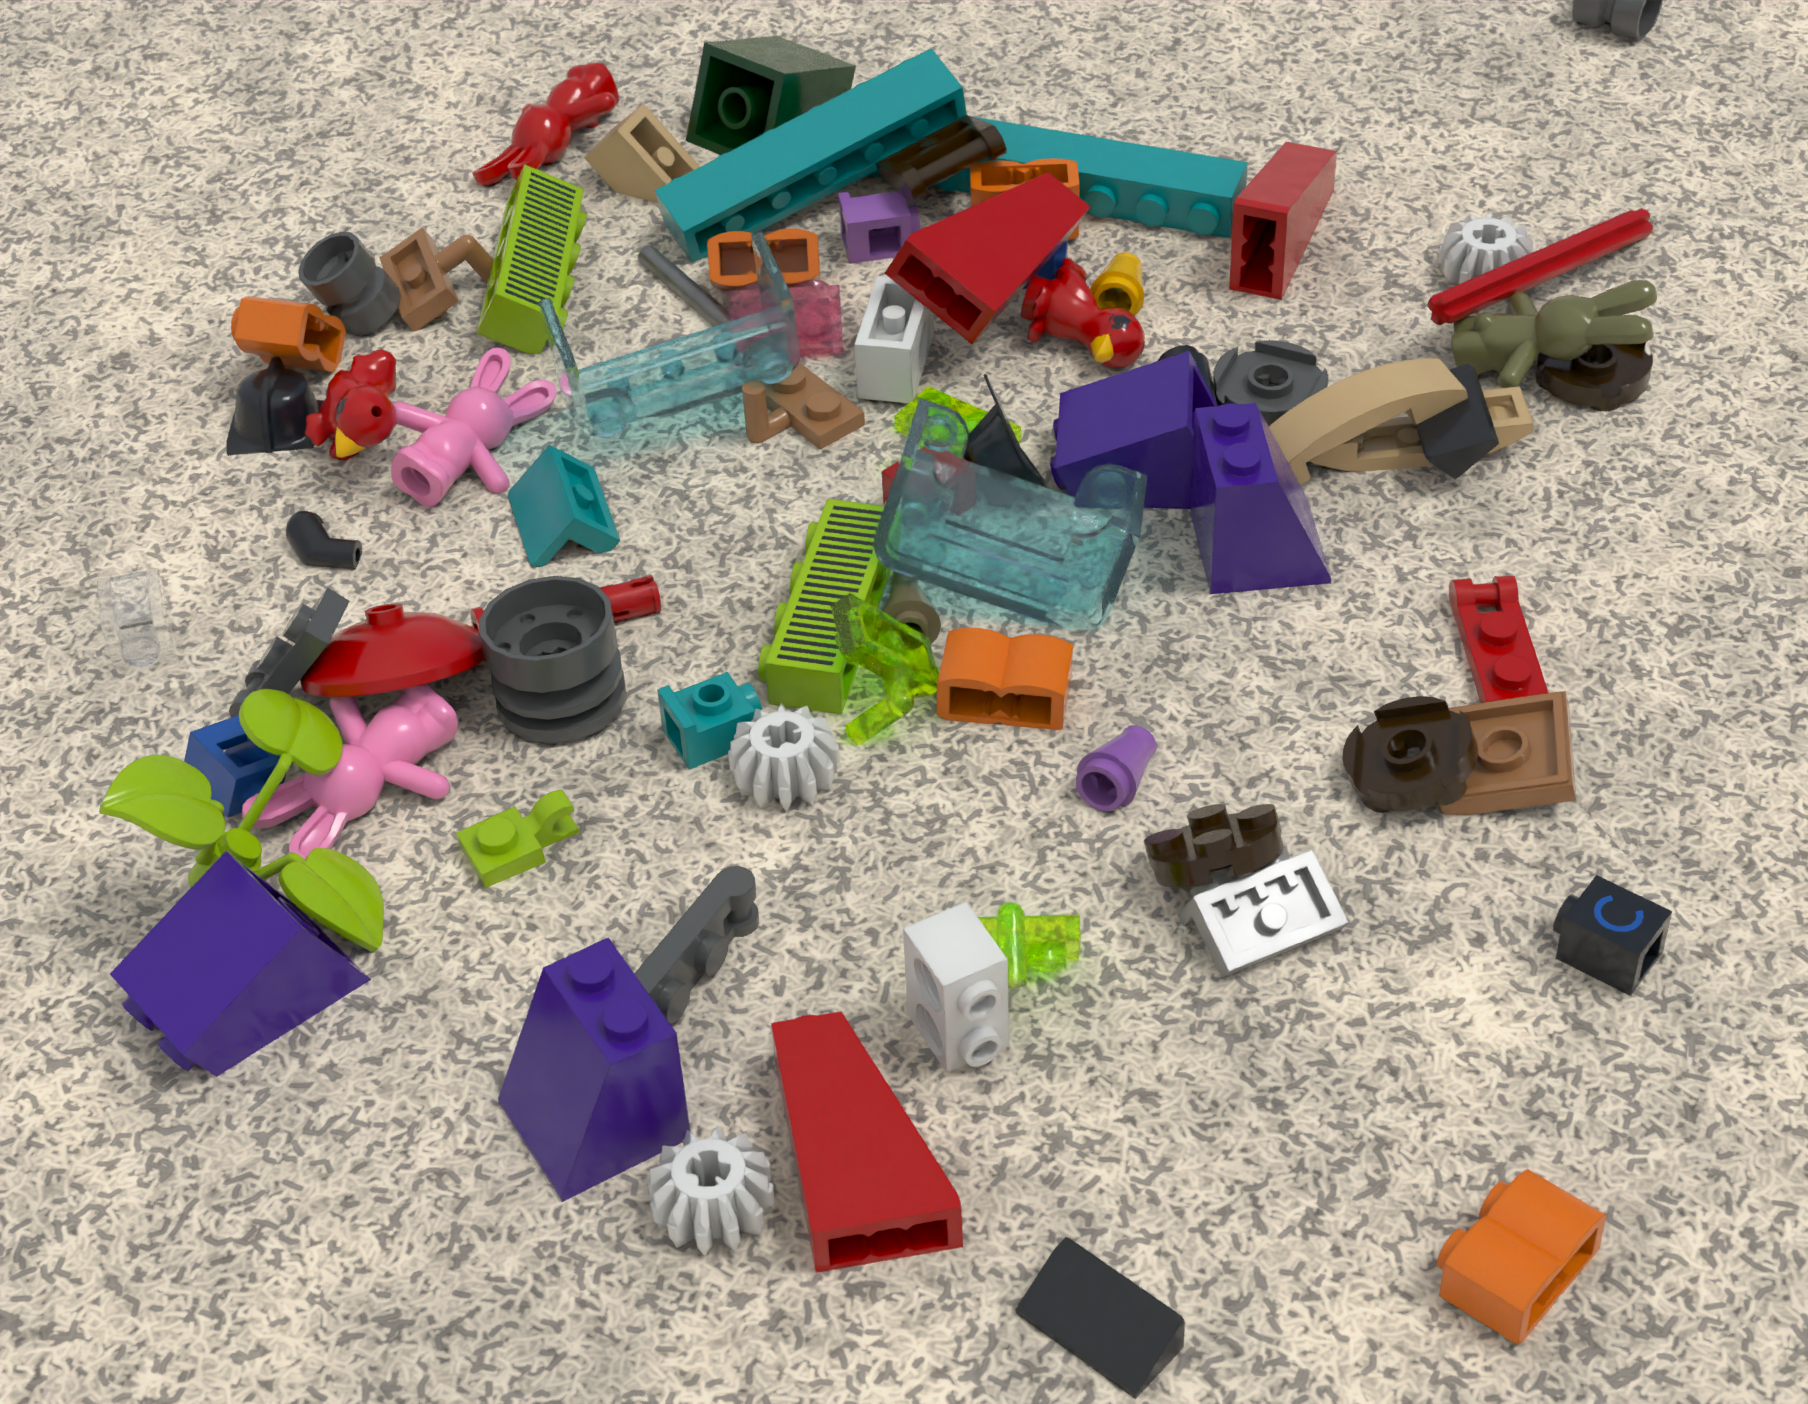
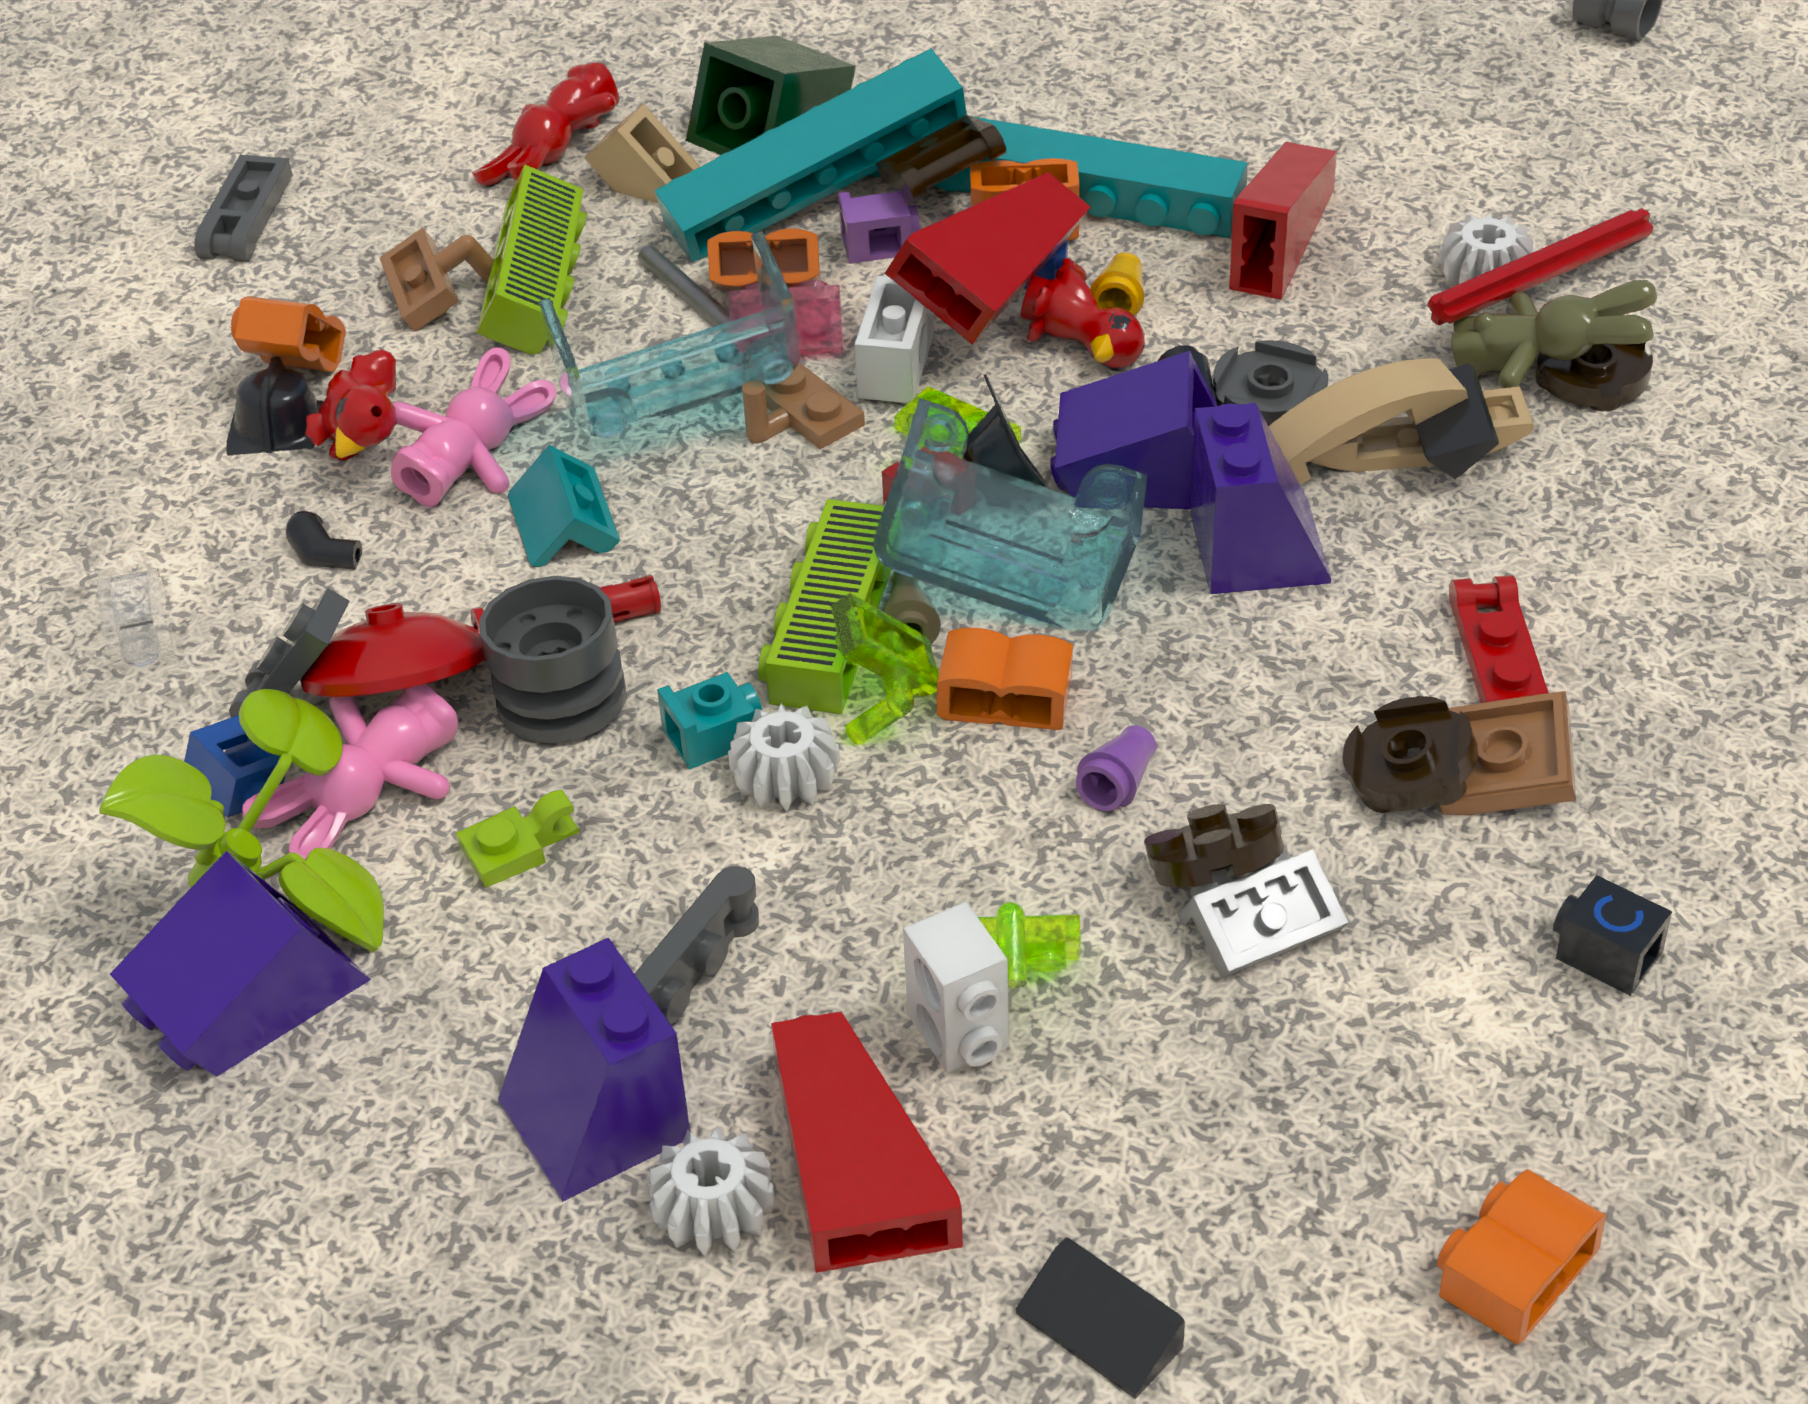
(242, 207): none -> dark grey plate
(349, 284): dark grey wheel -> none

